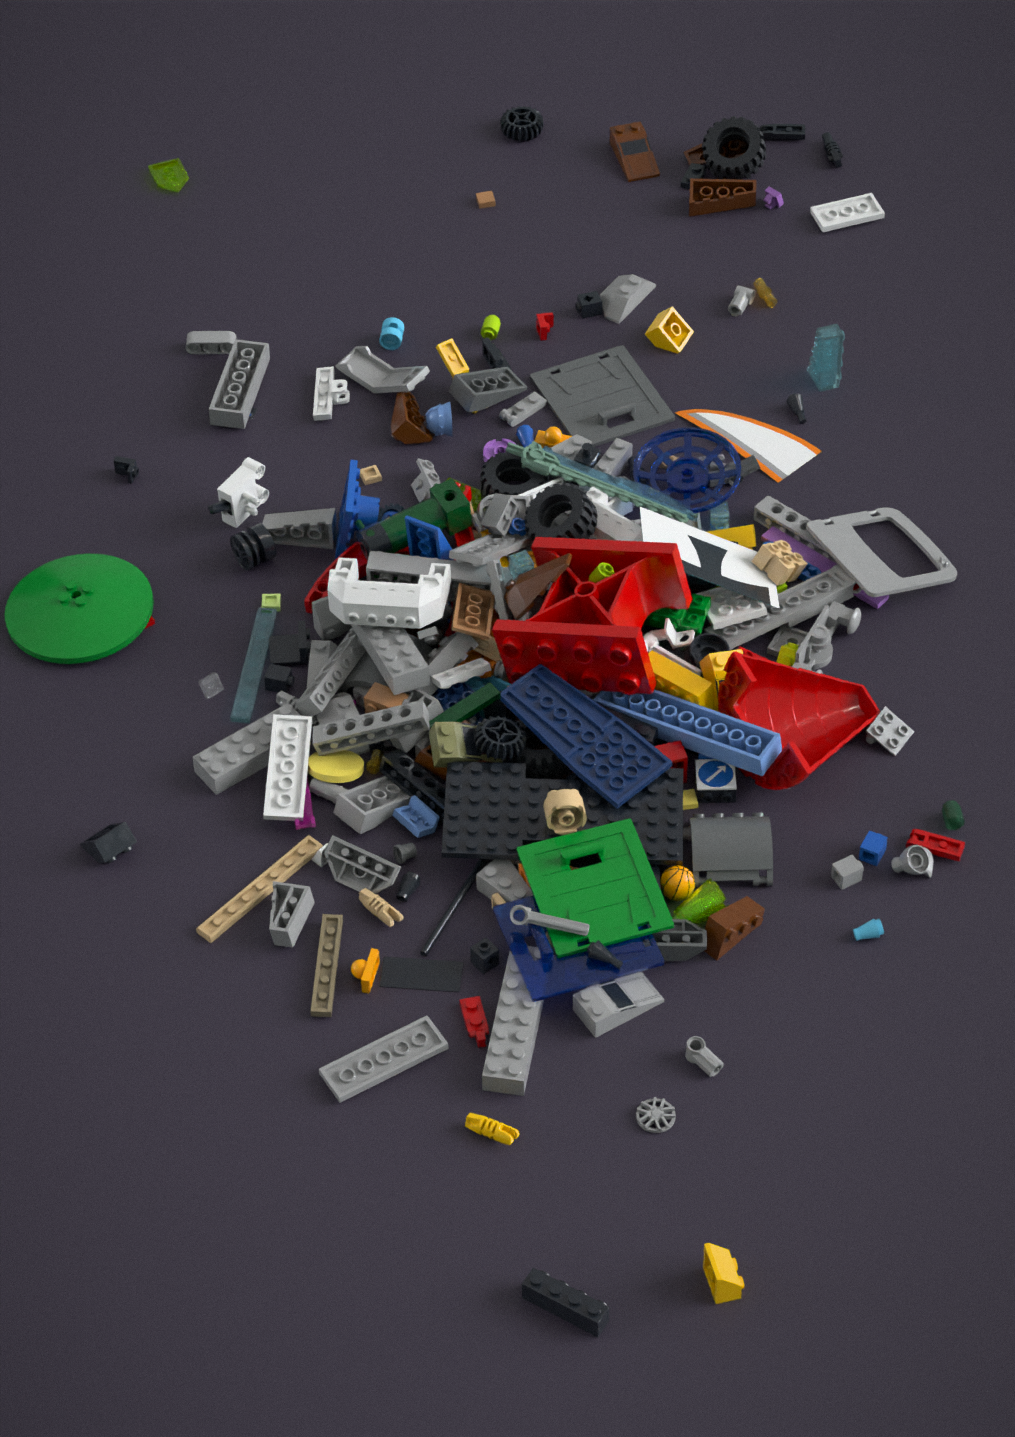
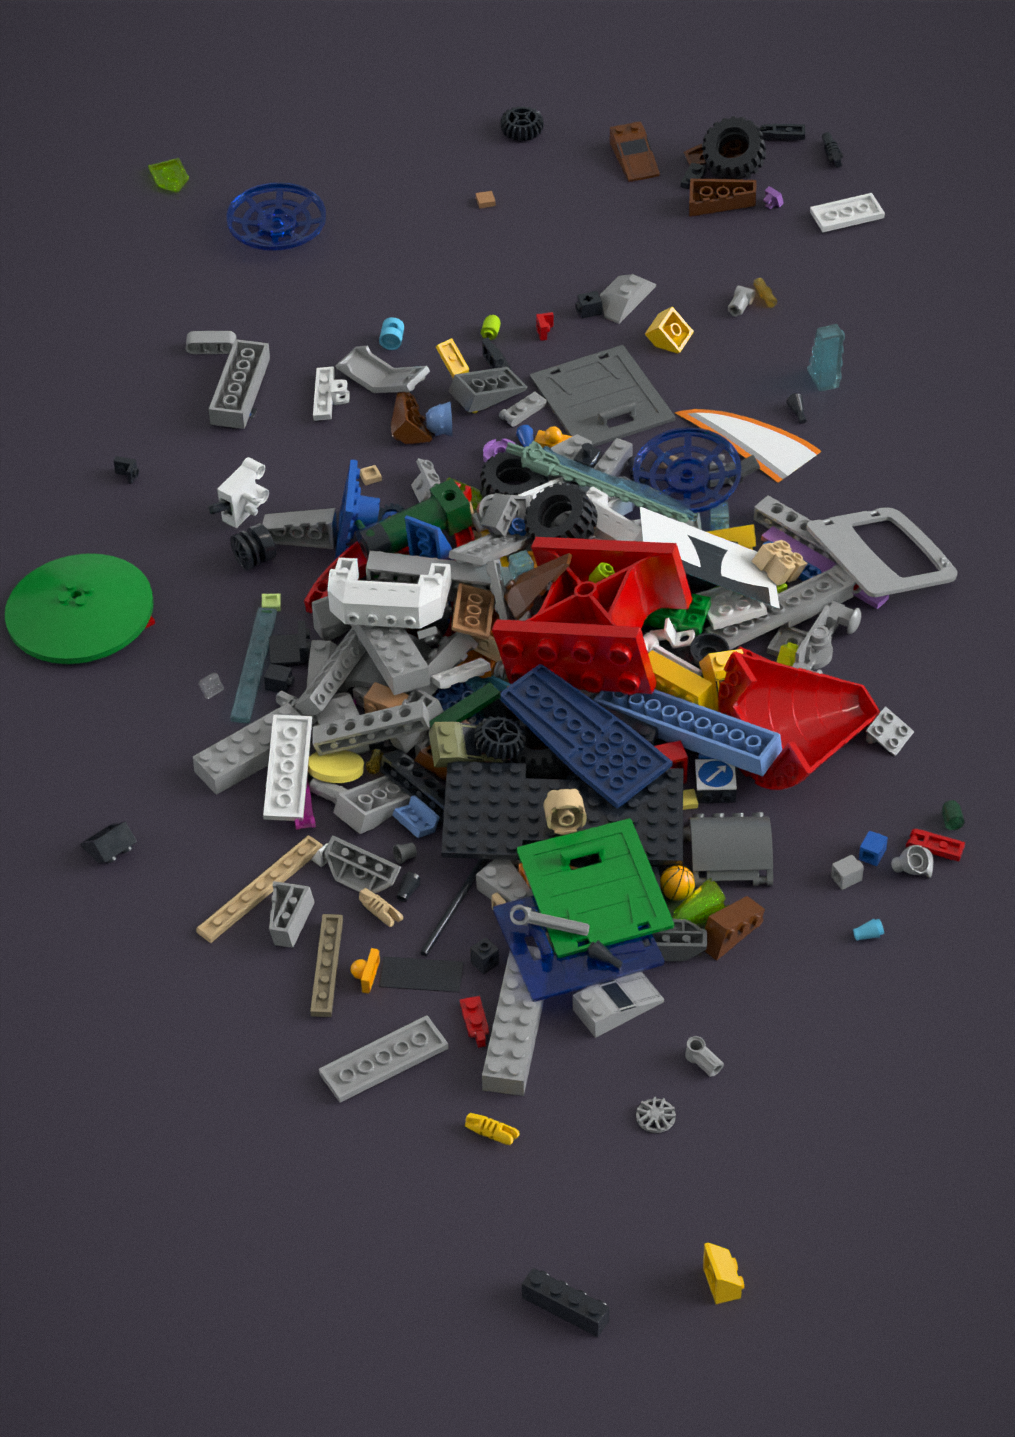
(285, 218): none -> clear blue dish

